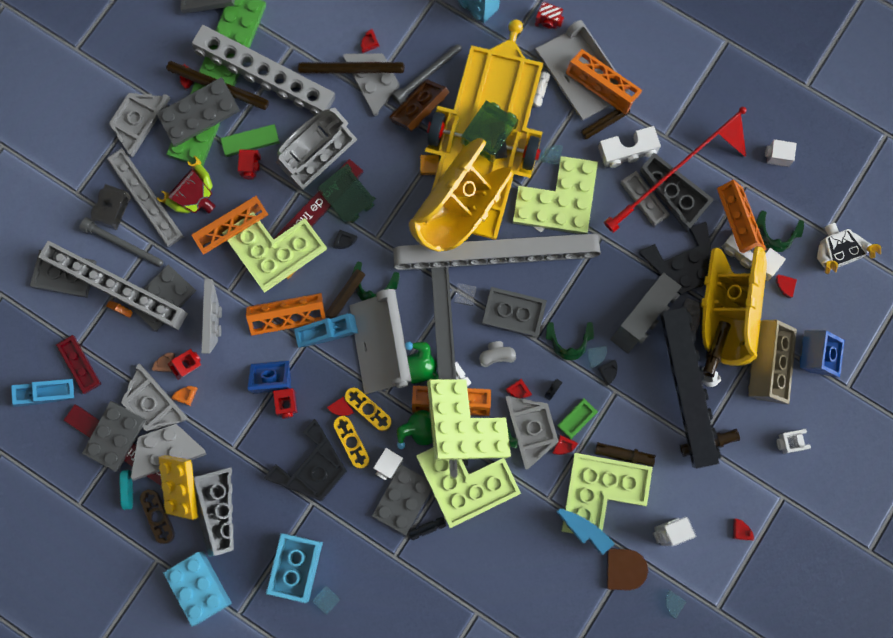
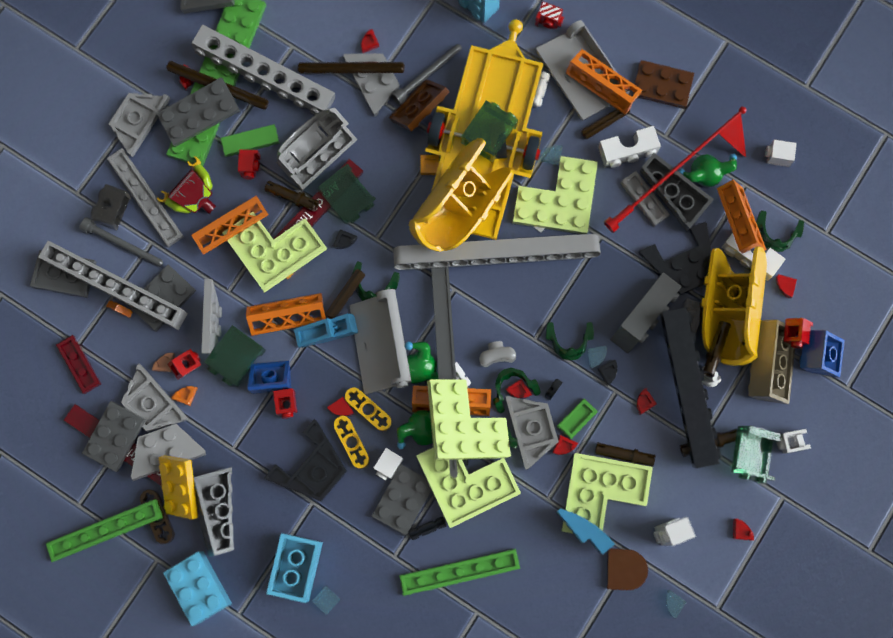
(42, 392): dark azure slope -> none
(104, 530): none -> bright green tile
(126, 490): teal tile -> none
(233, 356): none -> clear green panel
(298, 199): none -> dark brown pin
(459, 572): none -> bright green tile
(465, 294): clear tile -> none
(505, 375): none -> dark green helmet
(514, 312): dark grey plate -> none
(645, 401): none -> red tile
(664, 84): none -> reddish brown plate
(709, 171): none -> green piece
(753, 453): none -> panel
(797, 332): none -> red brick
(843, 248): torso -> none

